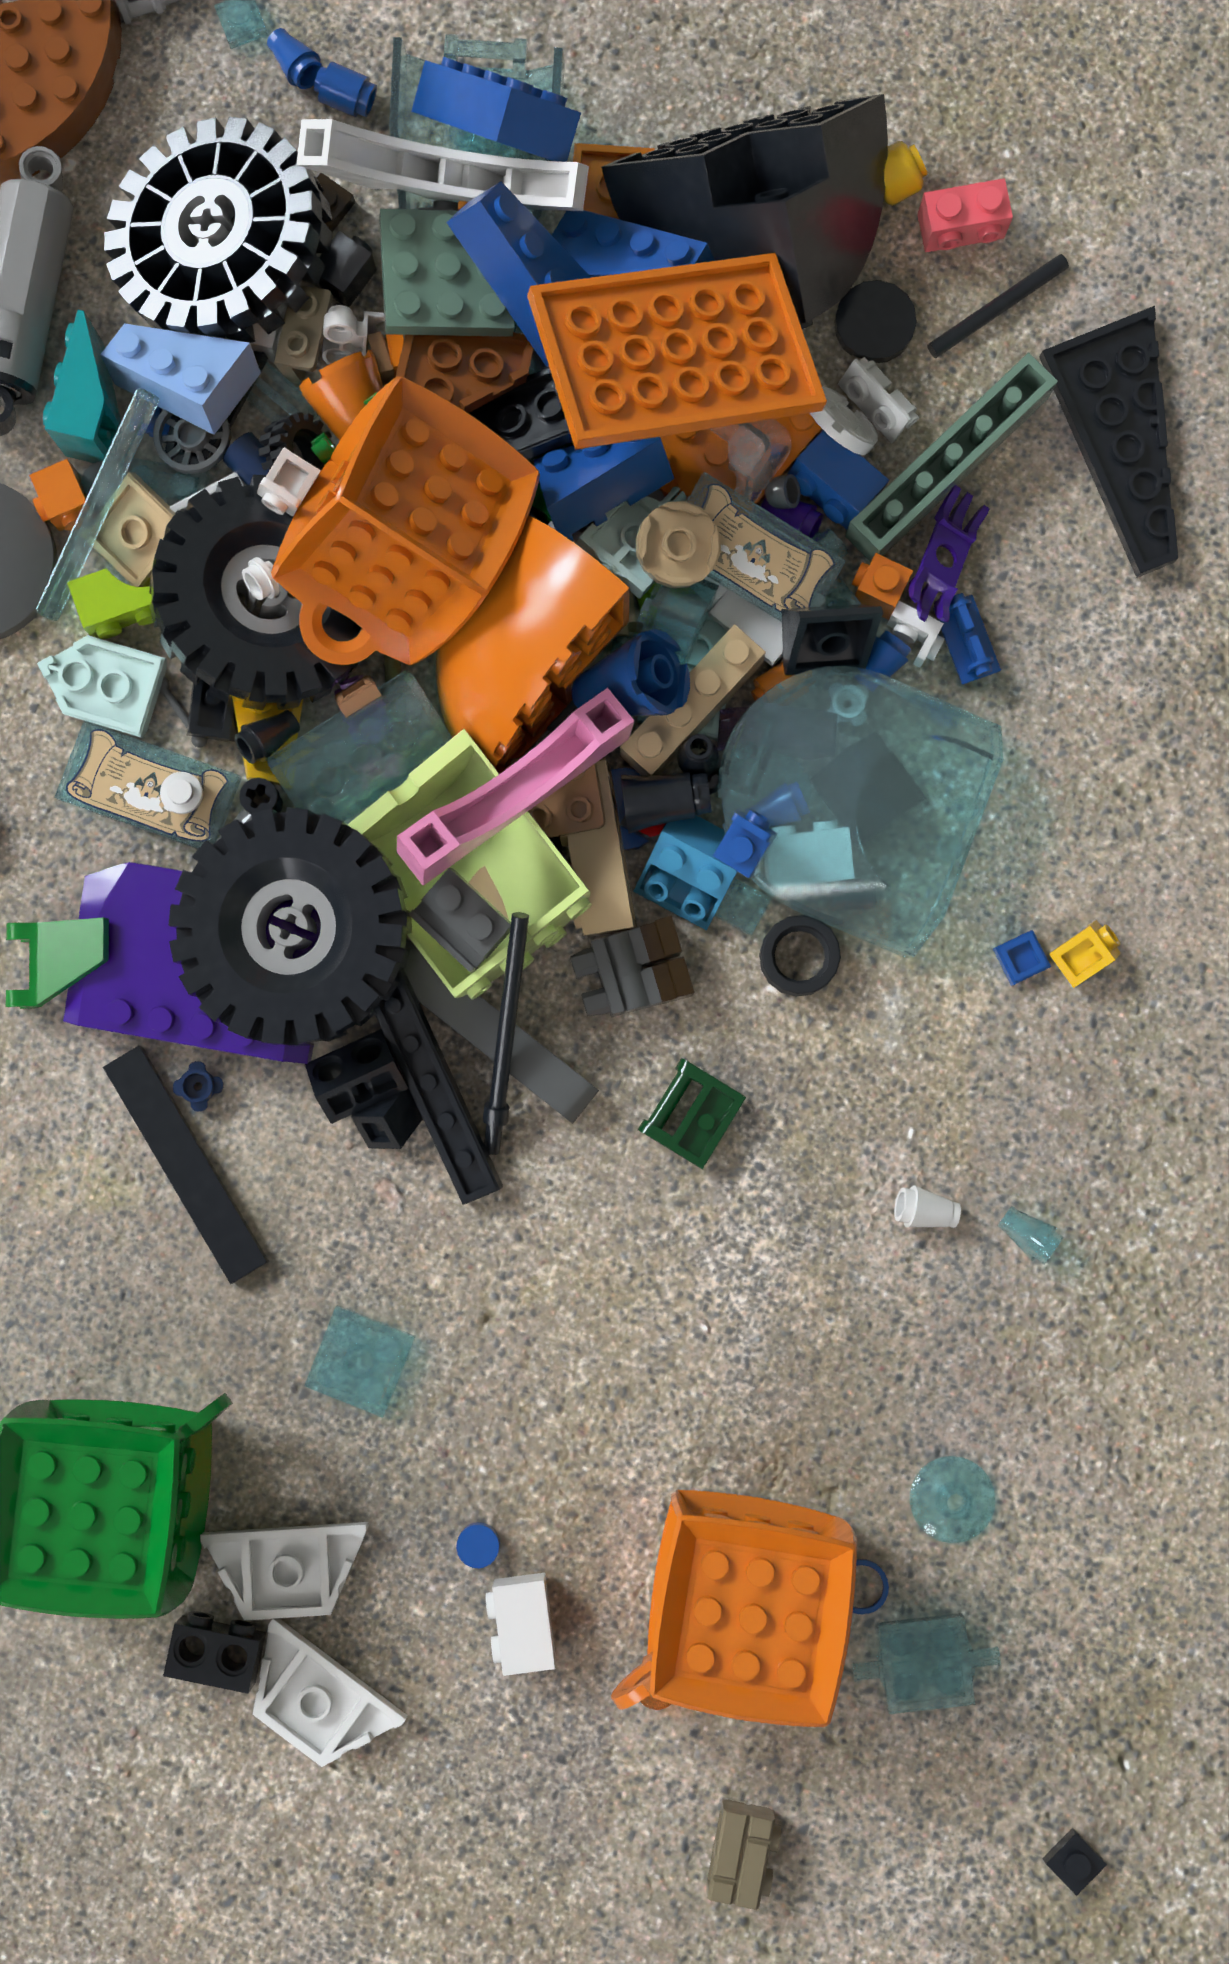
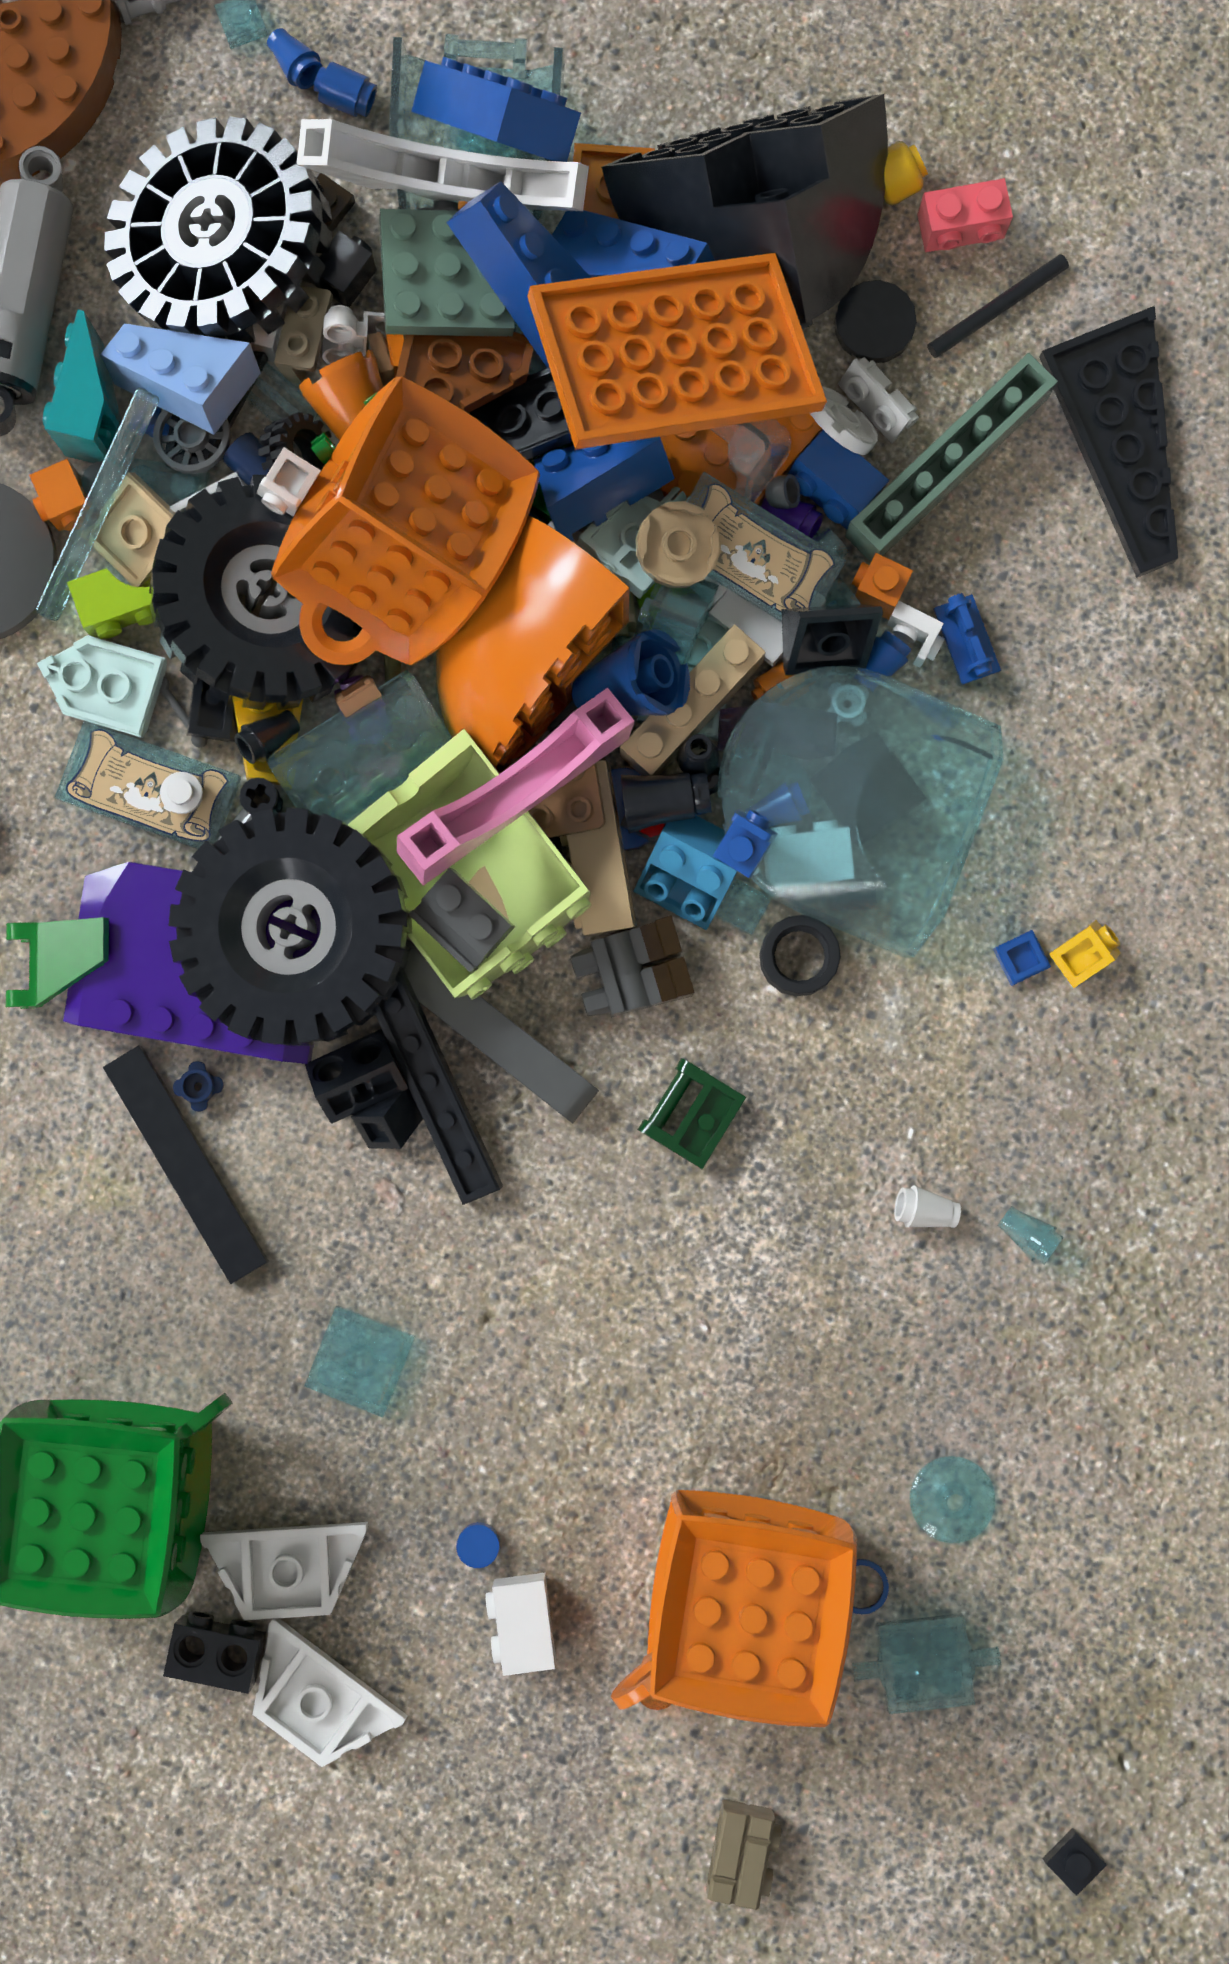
(260, 580): white plate -> none
(496, 1109): black bar -> none
(946, 534): dark purple piece -> none

